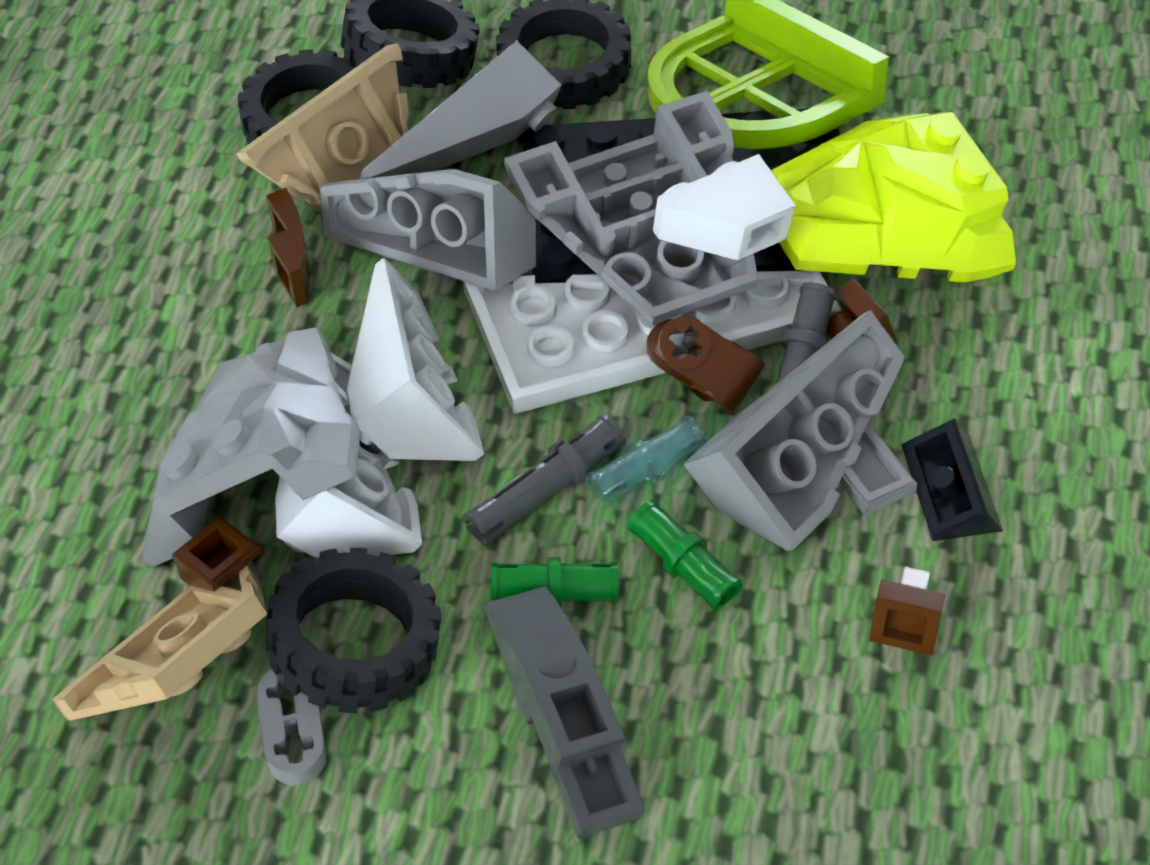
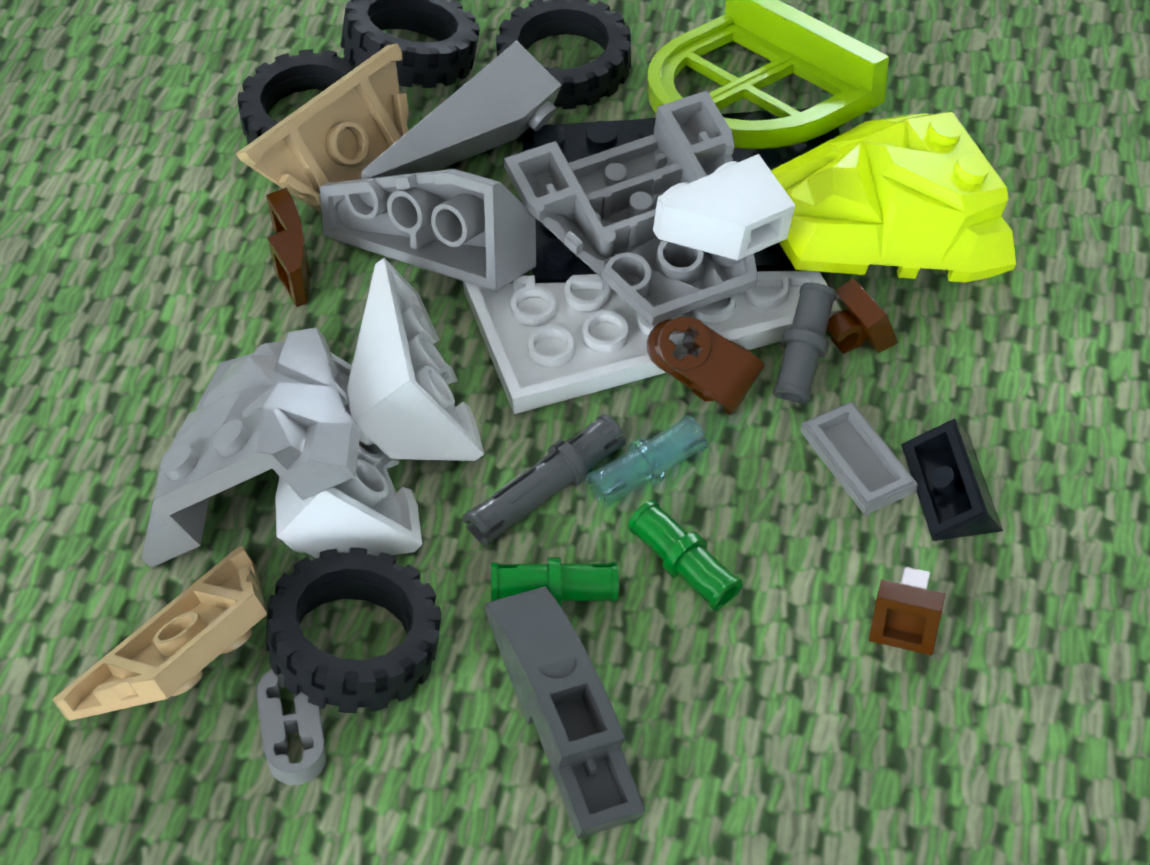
(214, 555): reddish brown slope -> none
(788, 450): light grey wedge -> none

